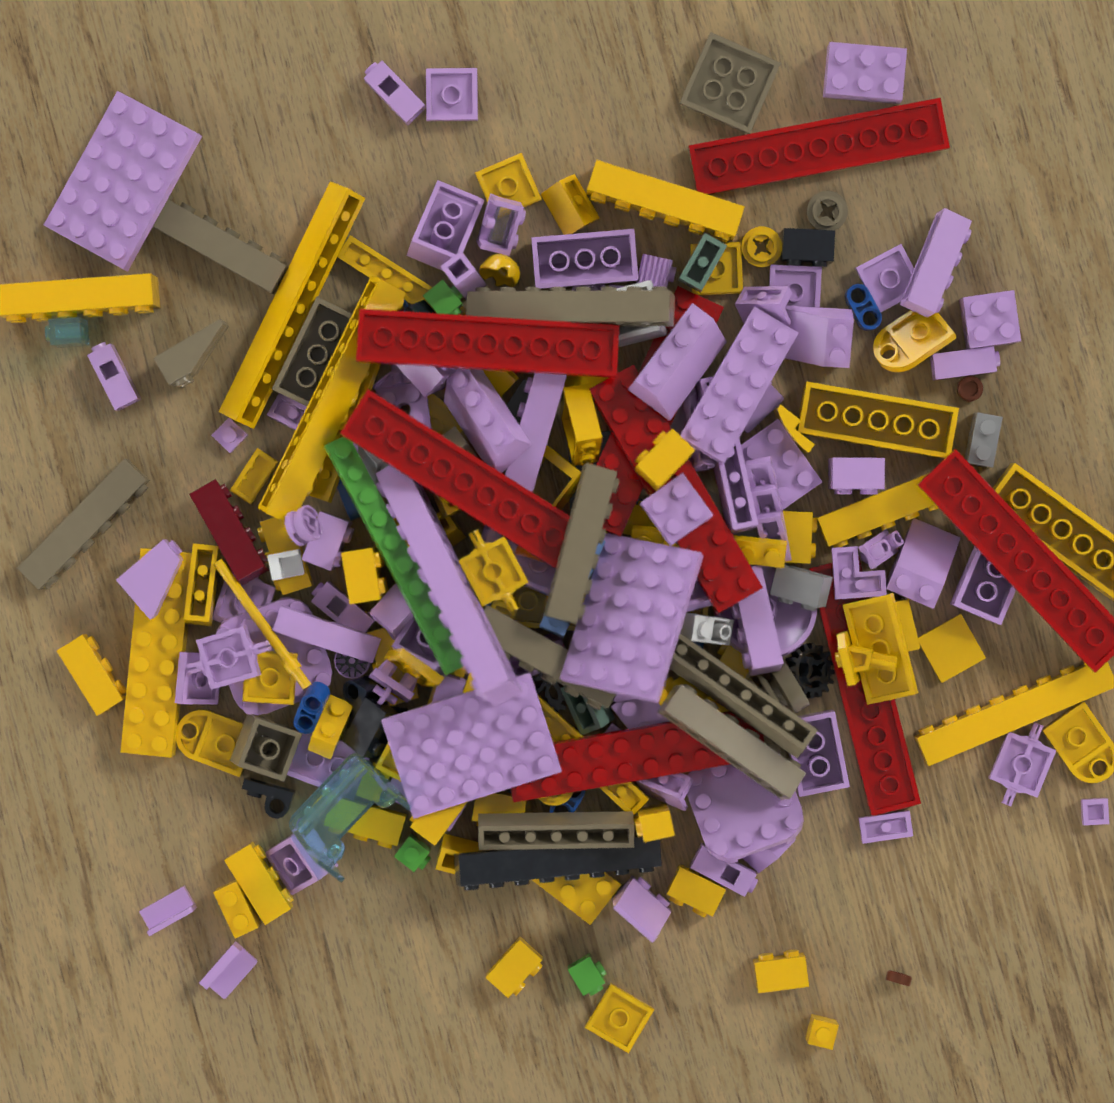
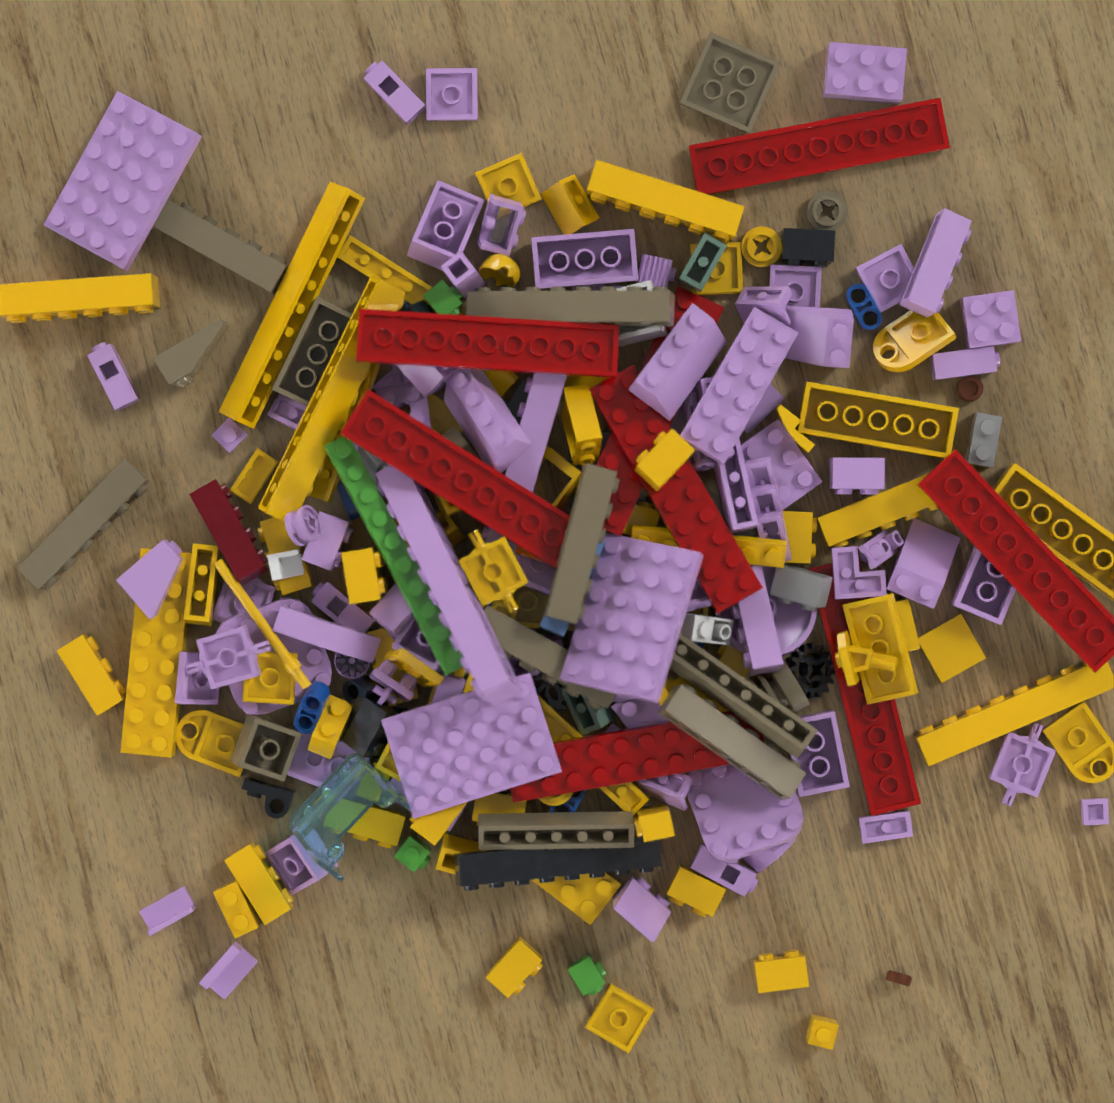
(67, 332): clear light blue brick -> none
(676, 509): lavender plate -> none

